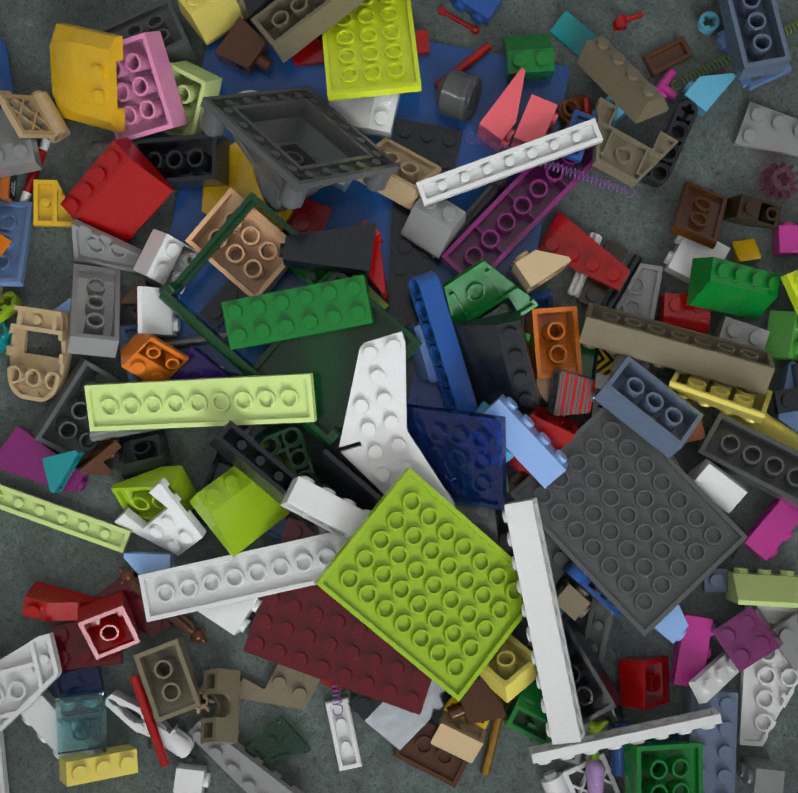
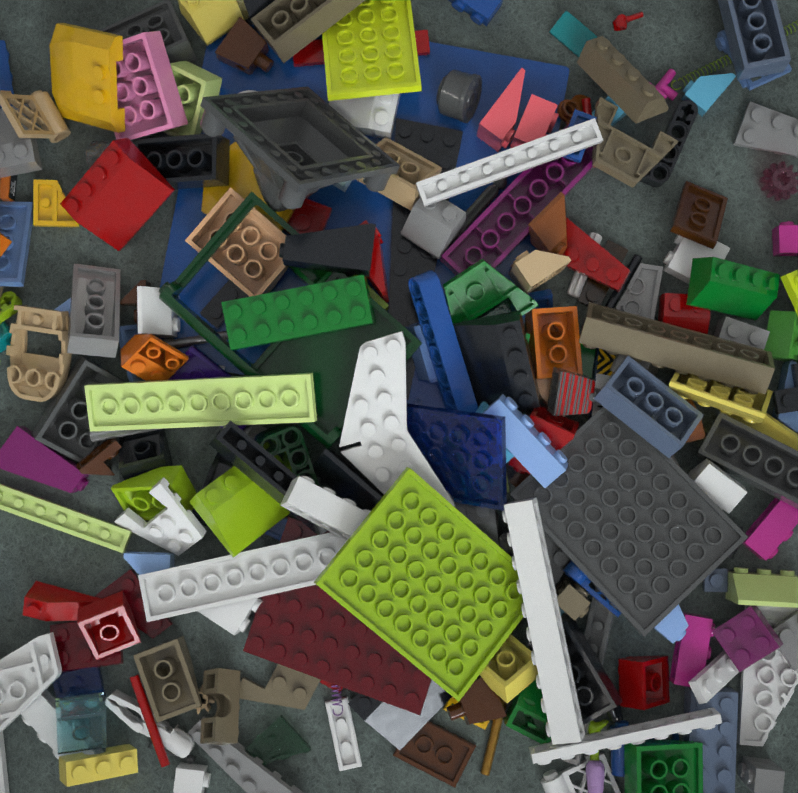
(28, 188): bar -> none
(60, 468): teal slope -> none
(102, 249): light grey wing -> none
(164, 258): white slope -> none
(181, 621): reddish brown wheel -> none
(443, 11): red hinge -> none
(458, 737): tan panel -> none
(470, 60): red bar -> none
(531, 53): green slope -> none
(549, 227): none -> dark orange slope
(562, 170): medium lavender piece -> none
(667, 56): reddish brown tile -> none
(709, 15): medium azure bush -> none
(745, 251): yellow slope -> none
(752, 212): dark brown slope -> none

